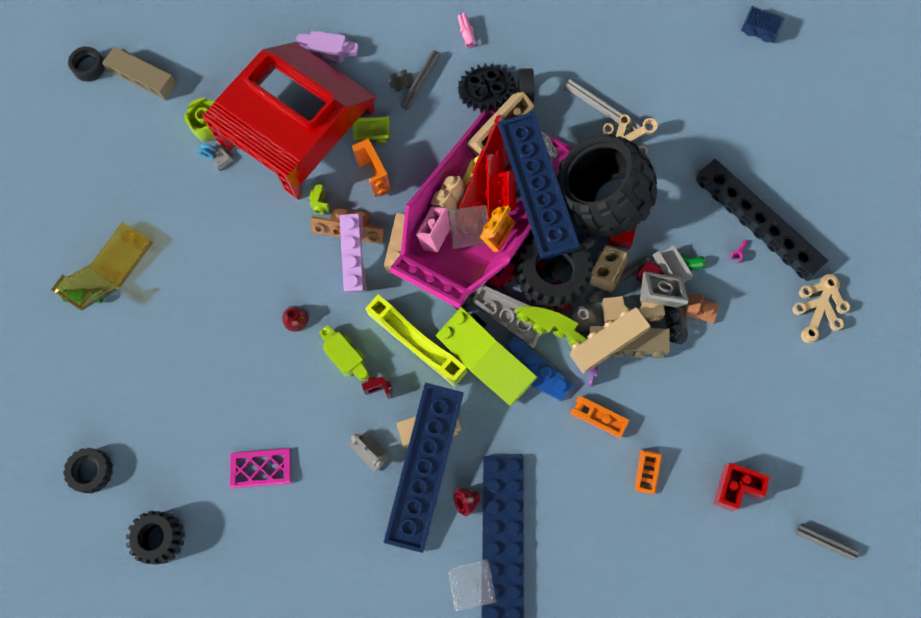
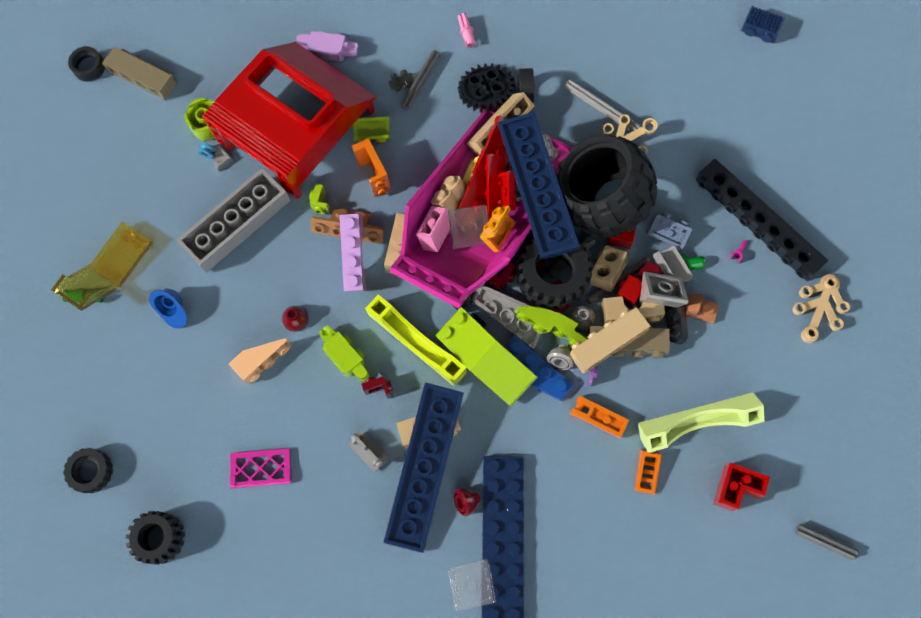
(169, 306): none -> blue piece
(234, 220): none -> light grey brick
(256, 359): none -> light nougat slope
(560, 358): none -> light grey brick
(630, 290): none -> red brick
(670, 231): none -> sand blue bracket
(738, 411): none -> yellowish green arch

